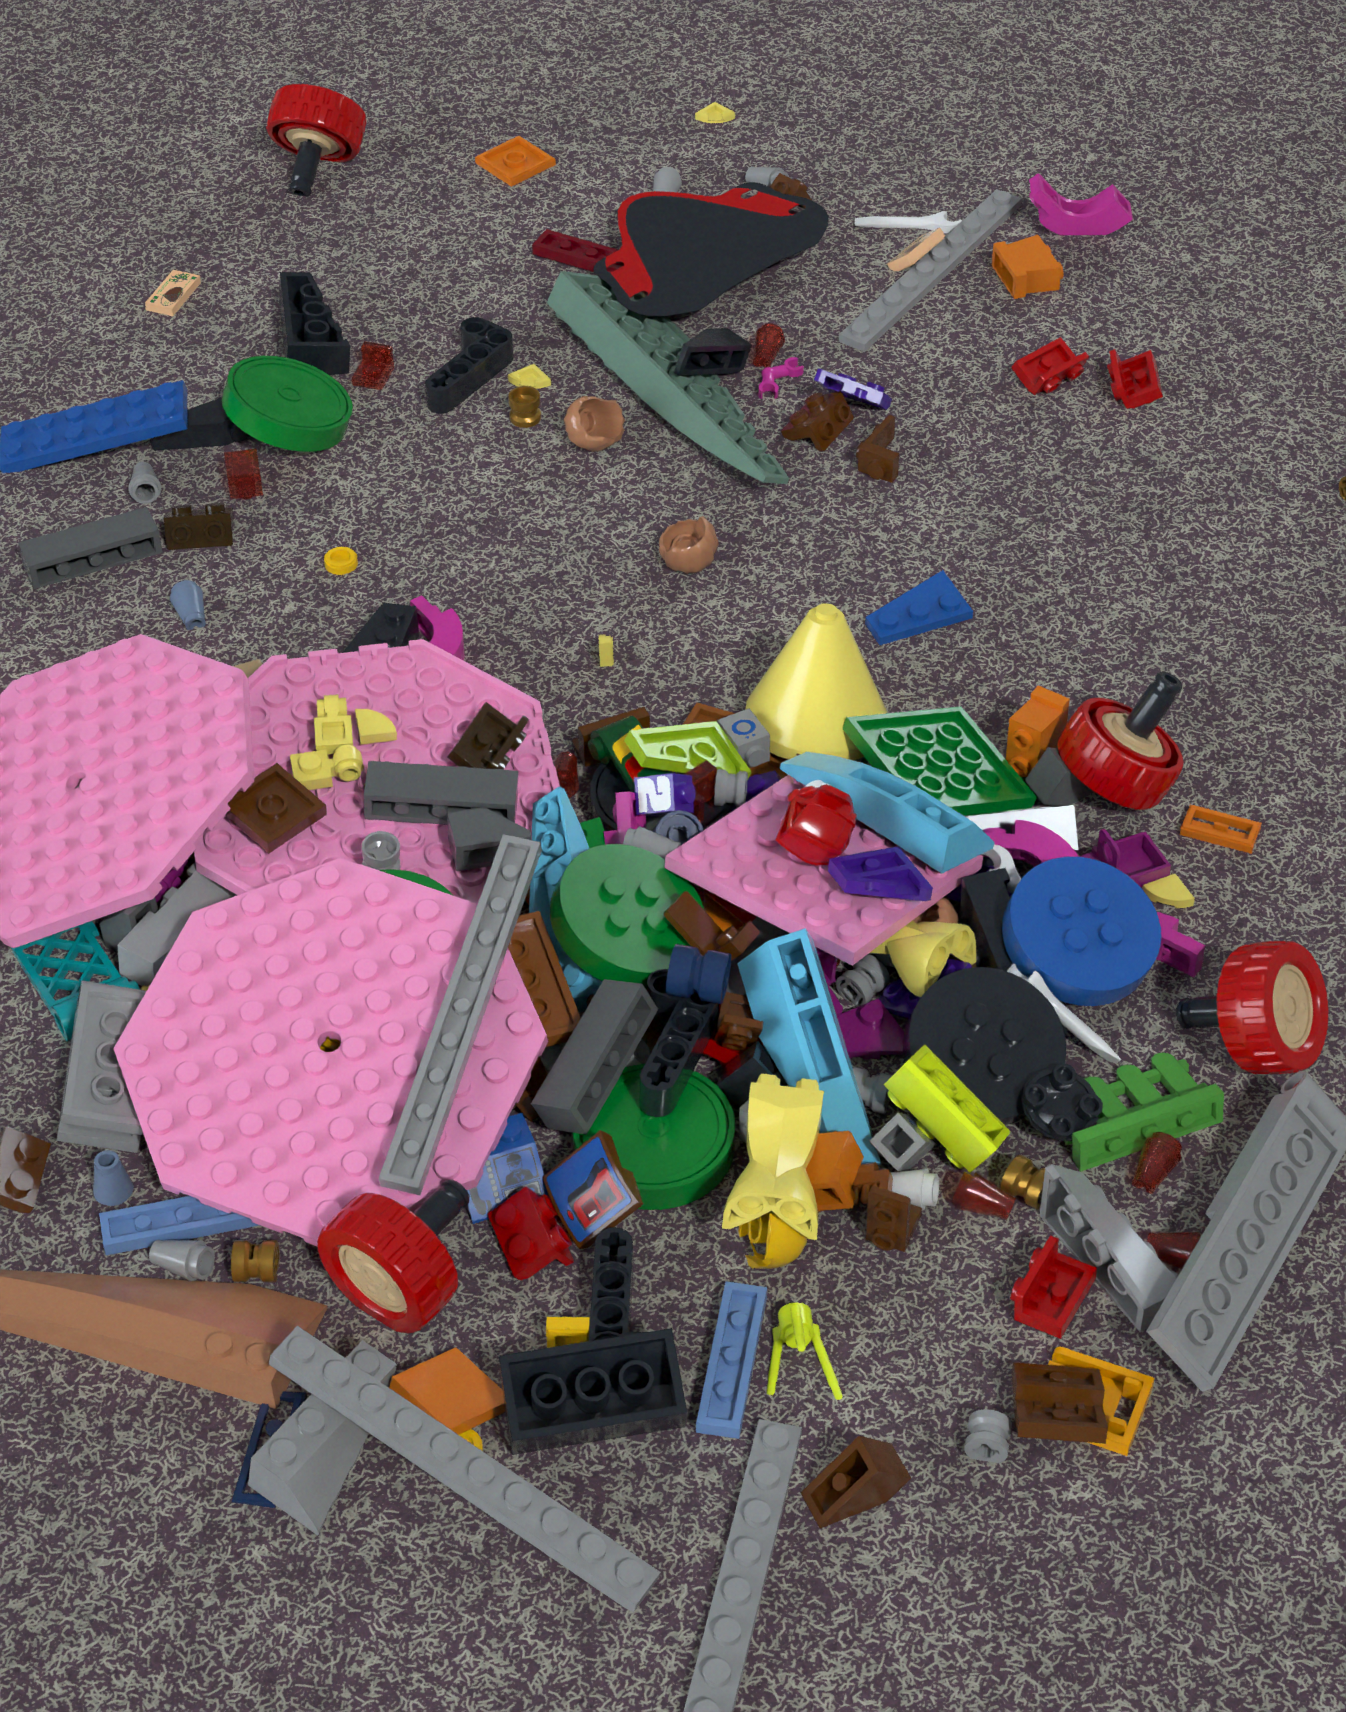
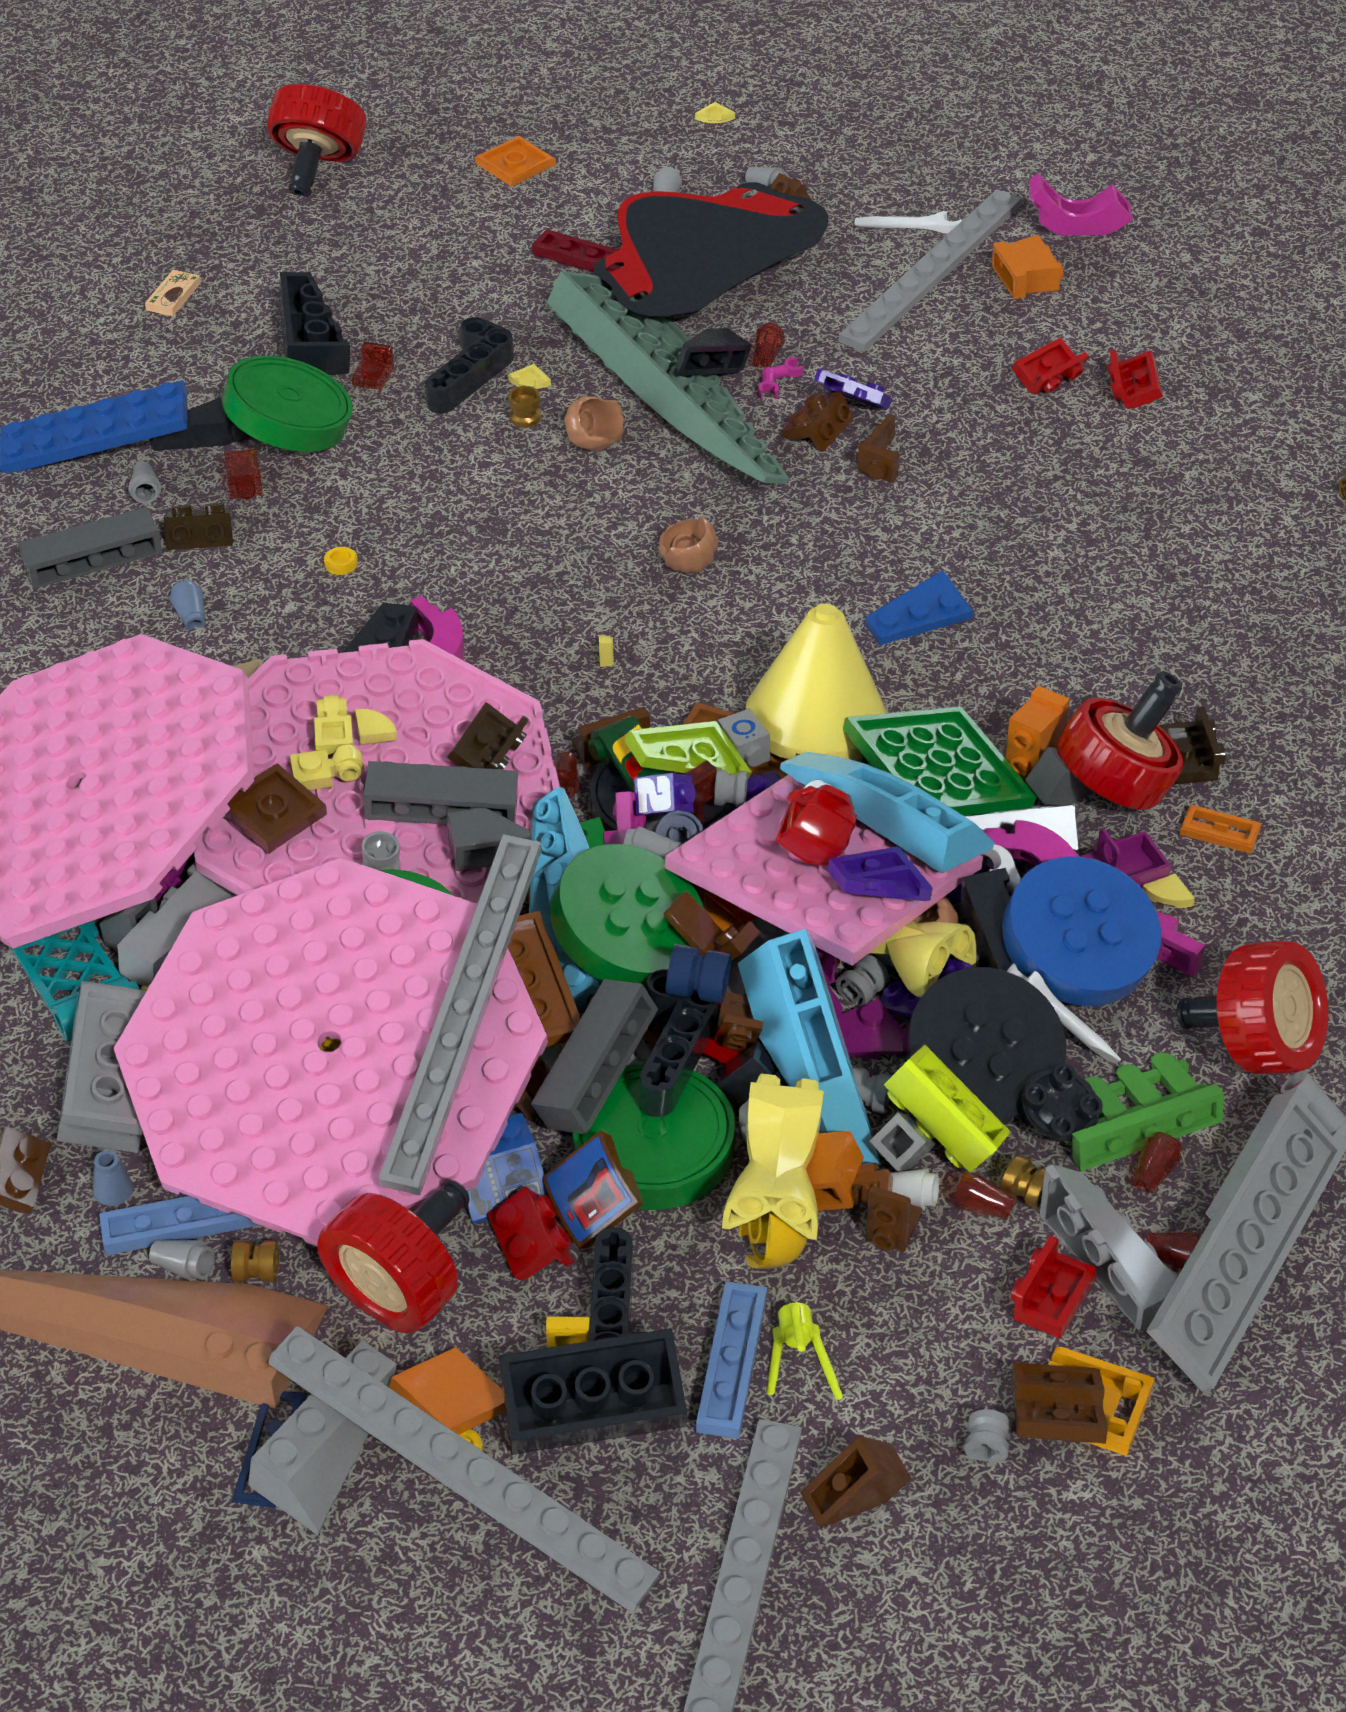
(916, 250): light nougat tile -> none
(1198, 747): none -> dark brown bracket

